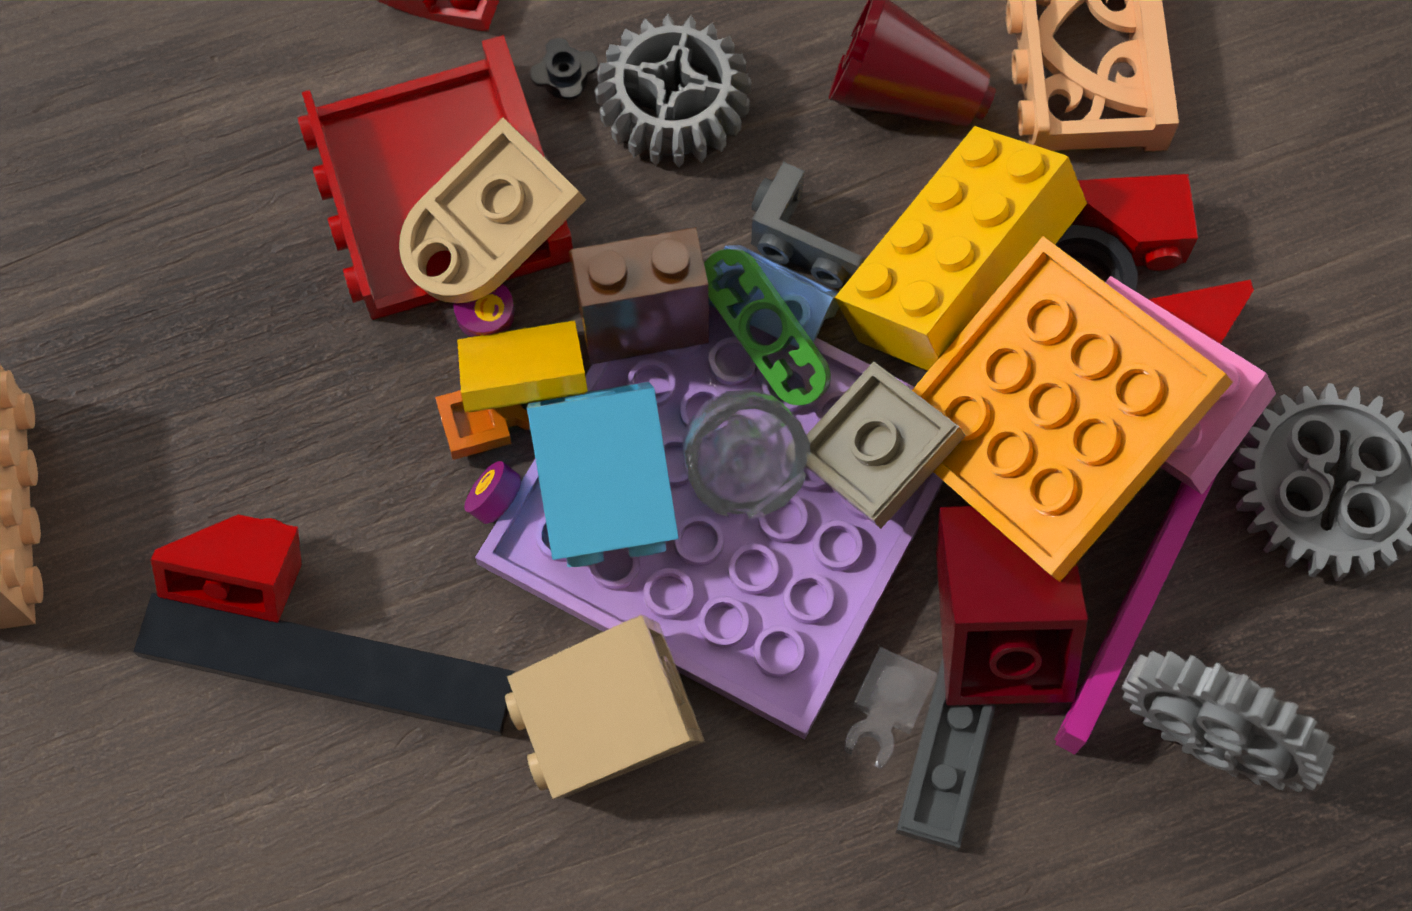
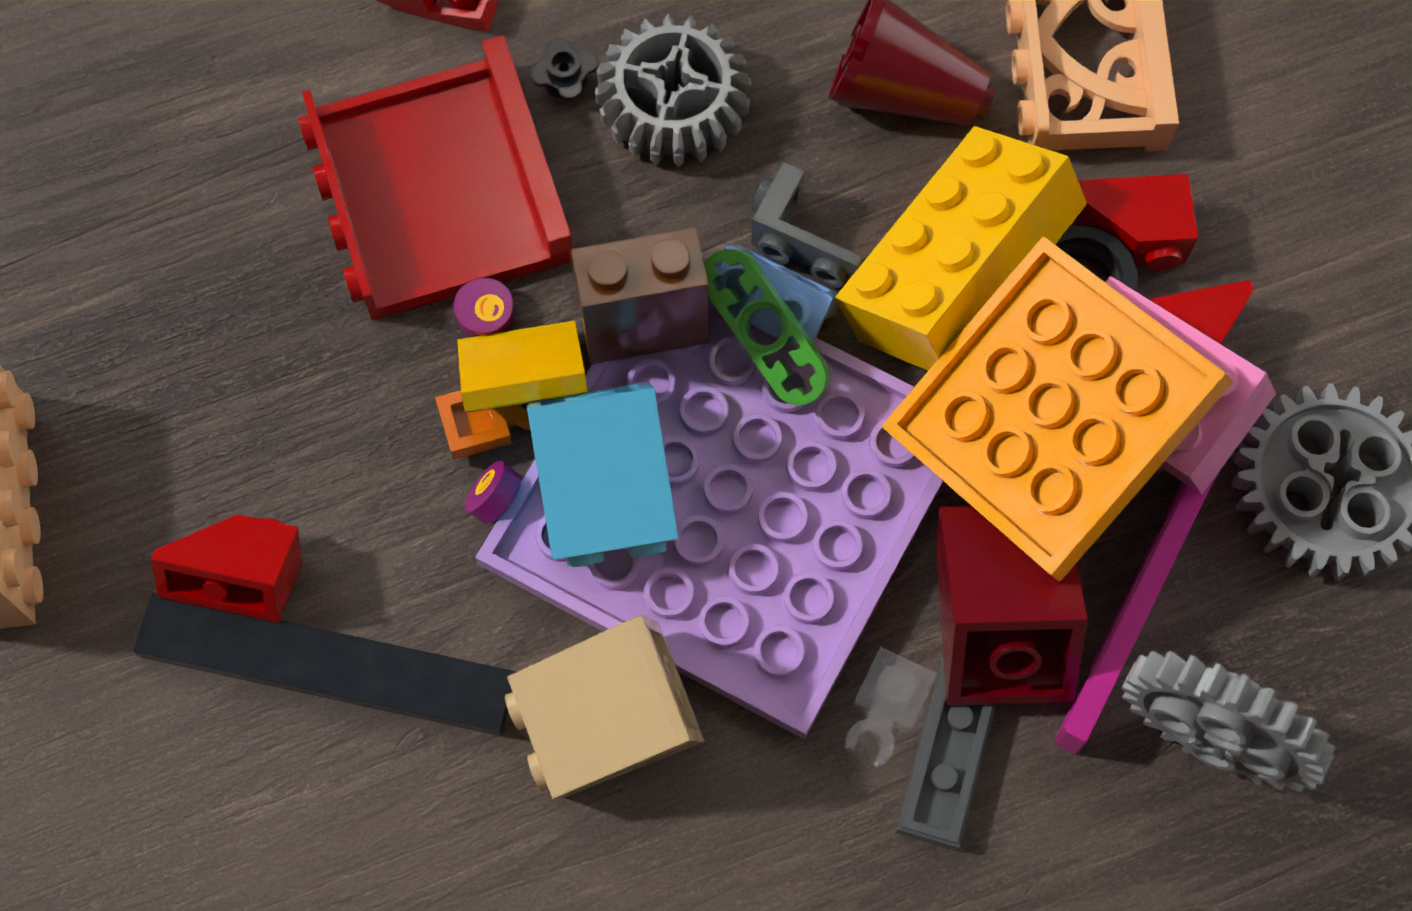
(487, 214): tan tile -> none
(745, 453): clear cylinder -> none
(879, 444): dark tan tile -> none

